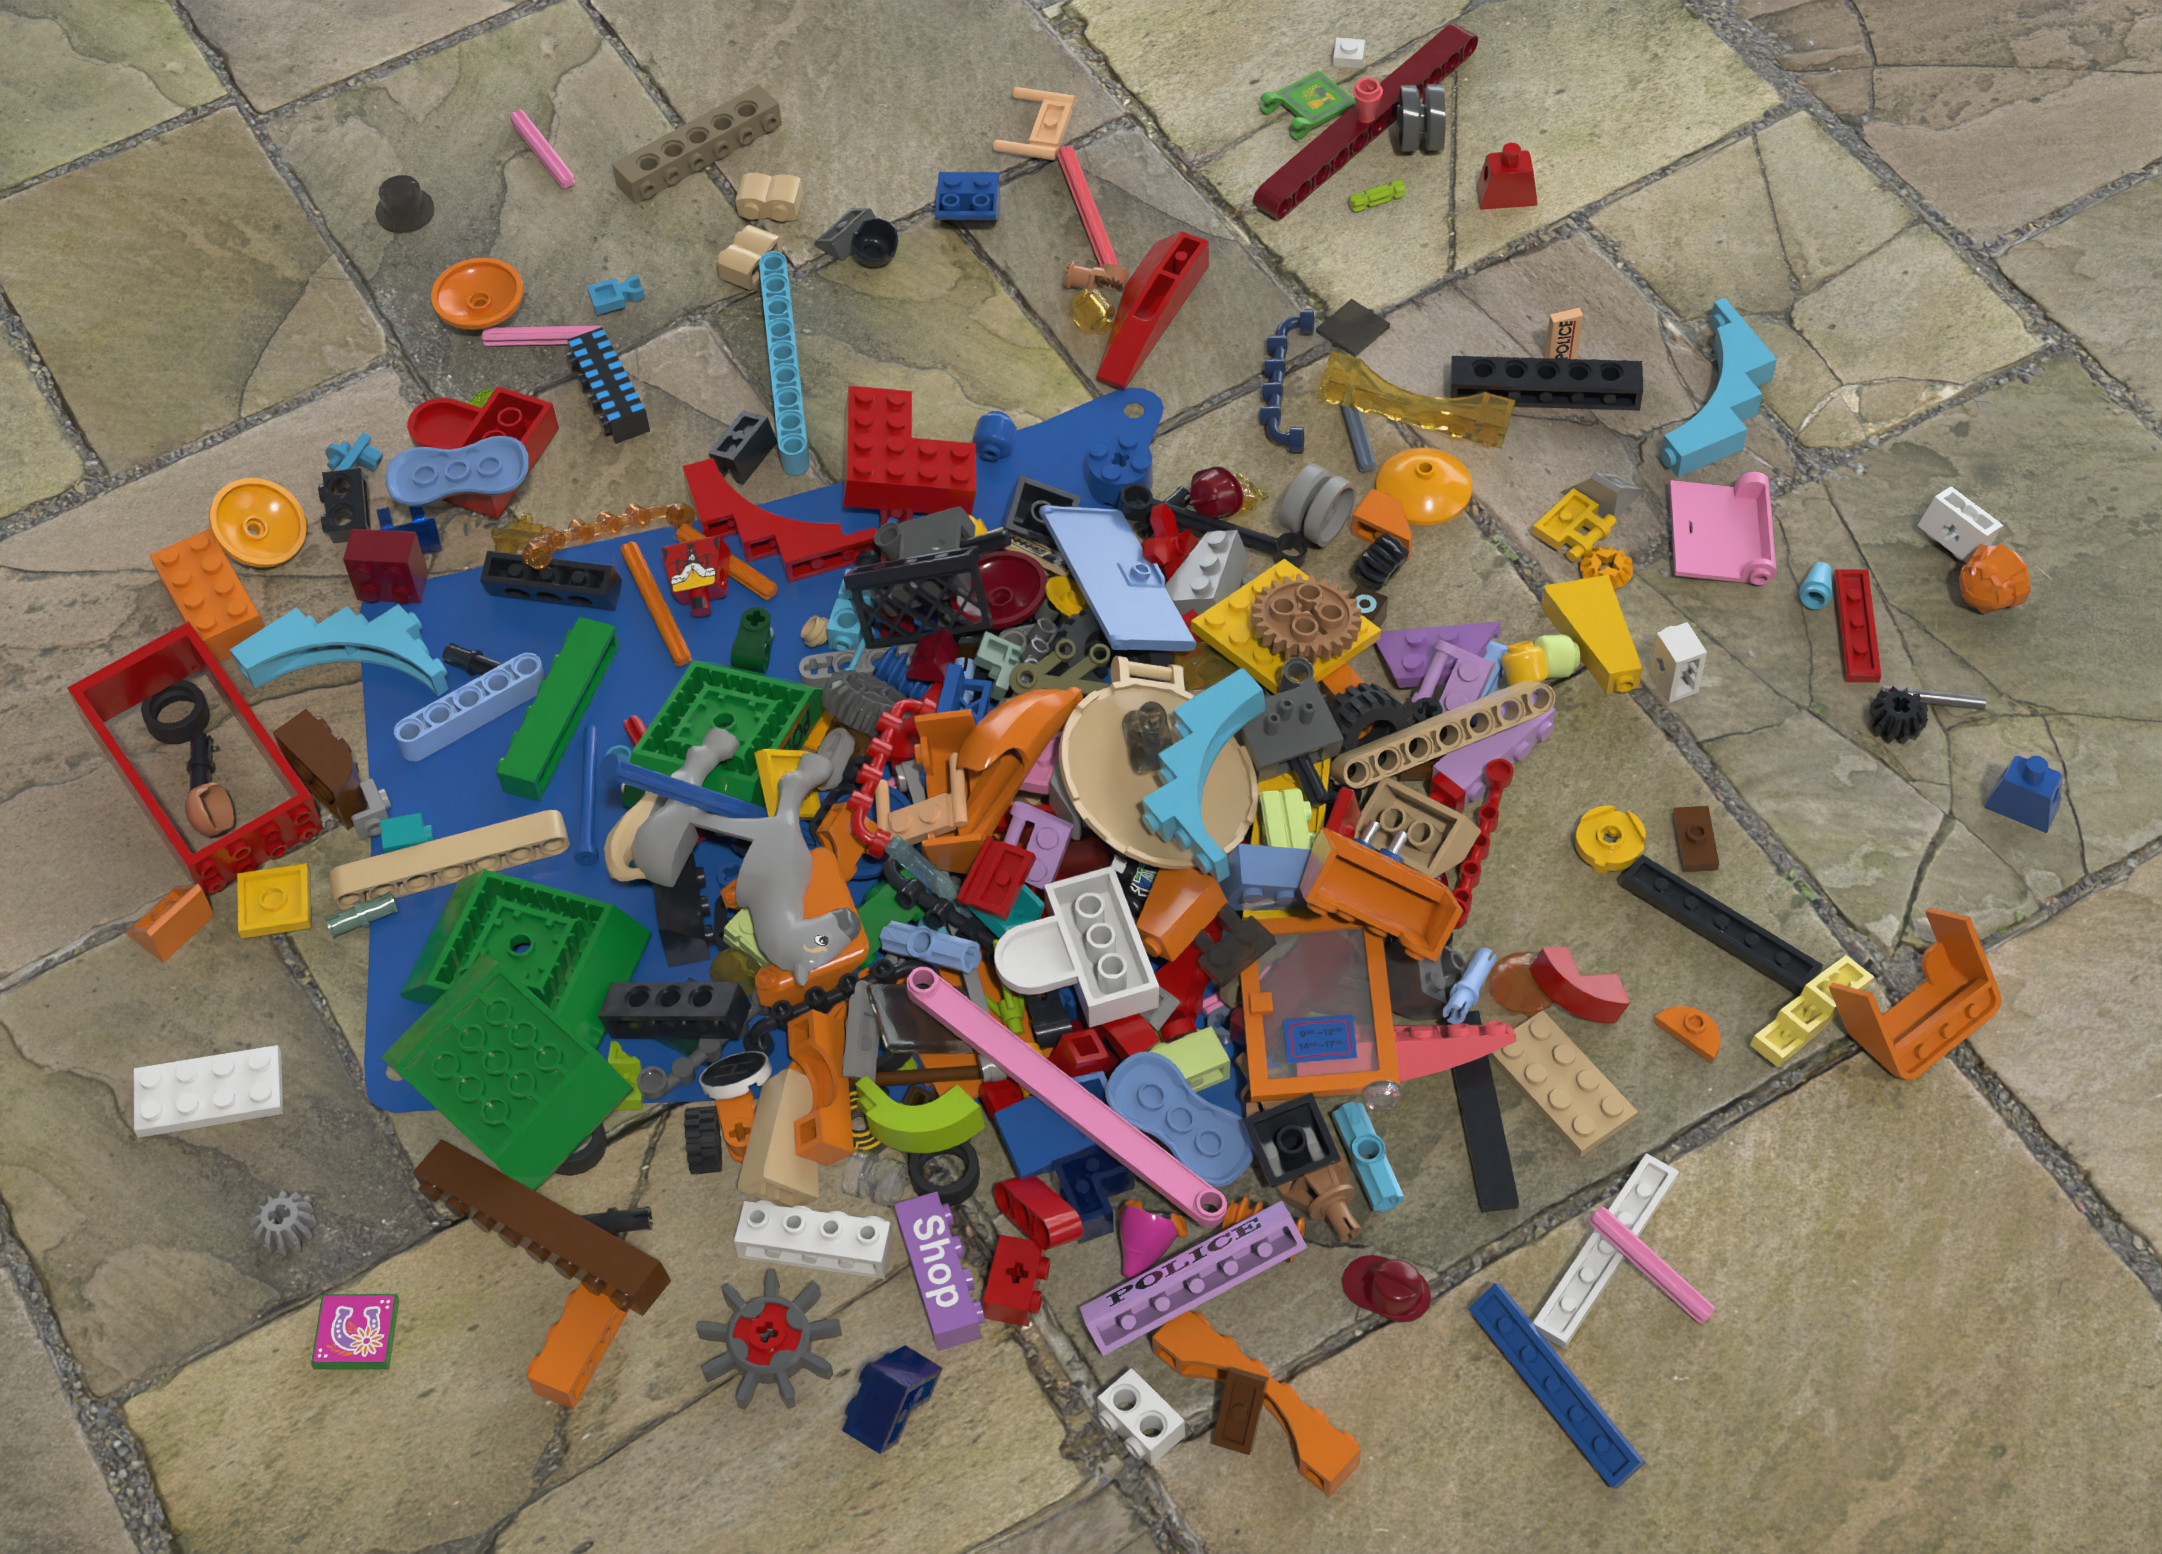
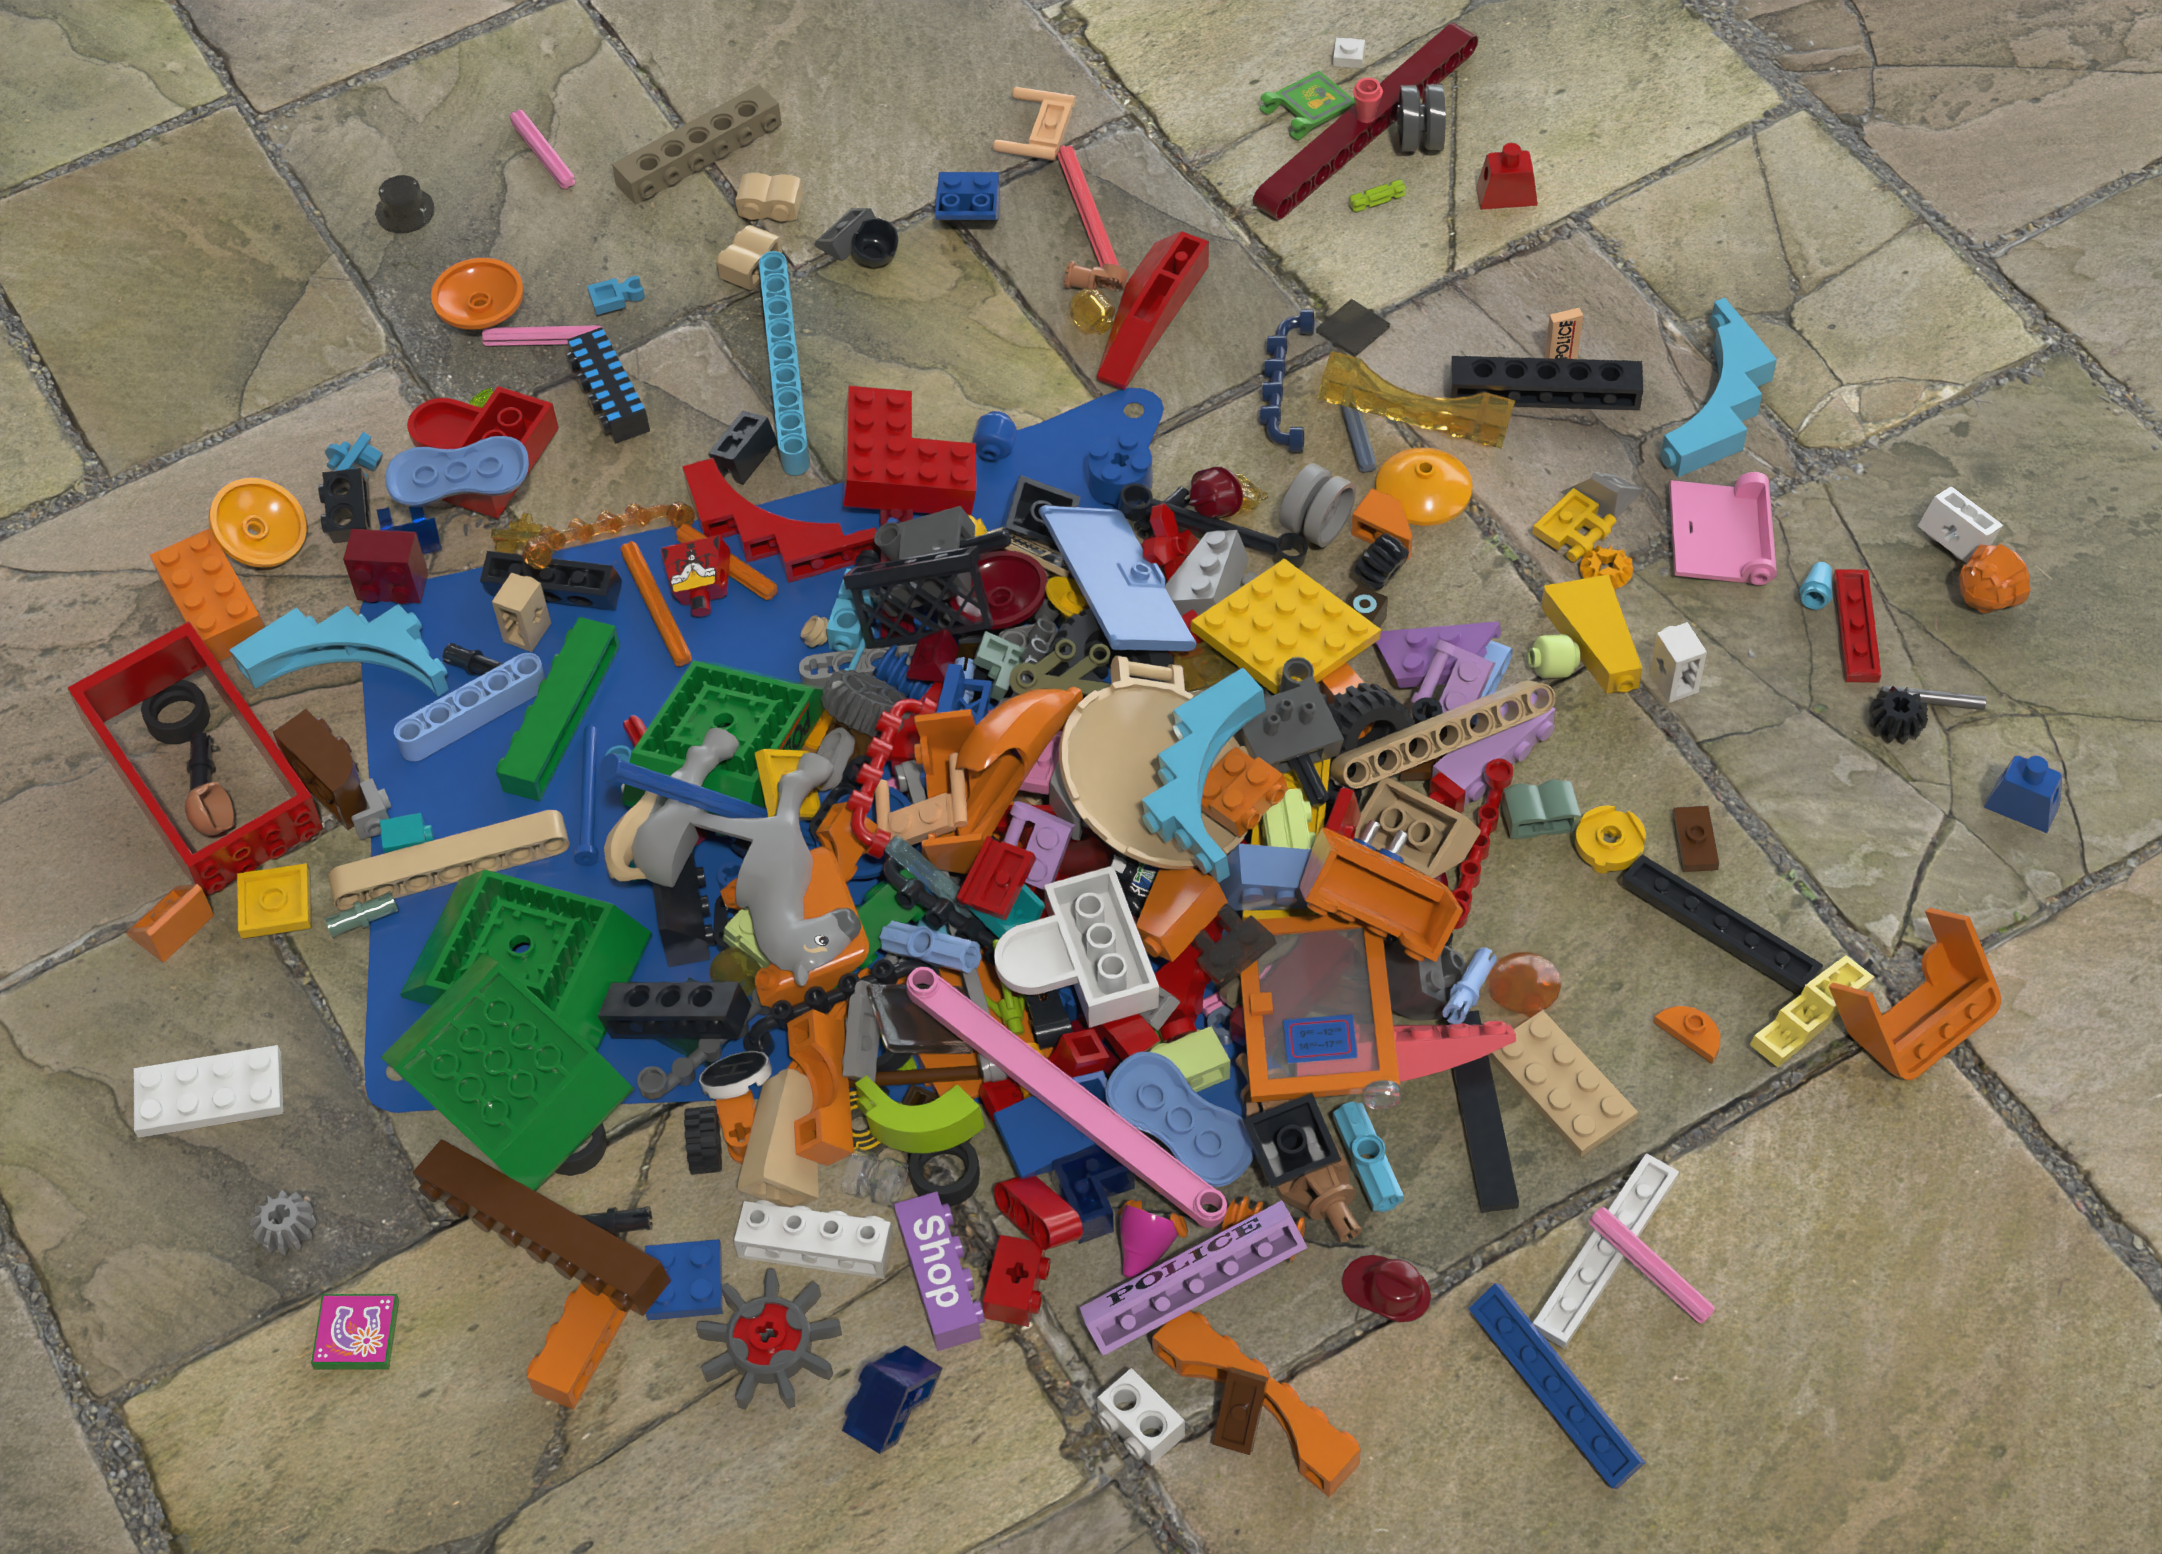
(521, 611): none -> tan brick
(629, 1069): lime slope -> none
(694, 1278): none -> blue plate
(753, 640): dark green piece -> none
(1147, 738): clear smoke piece -> none
(1241, 791): none -> orange plate
(1306, 618): medium nougat gear -> none
(1524, 662): yellow head -> none
(1540, 809): none -> sand green brick
(1589, 996): red brick -> none

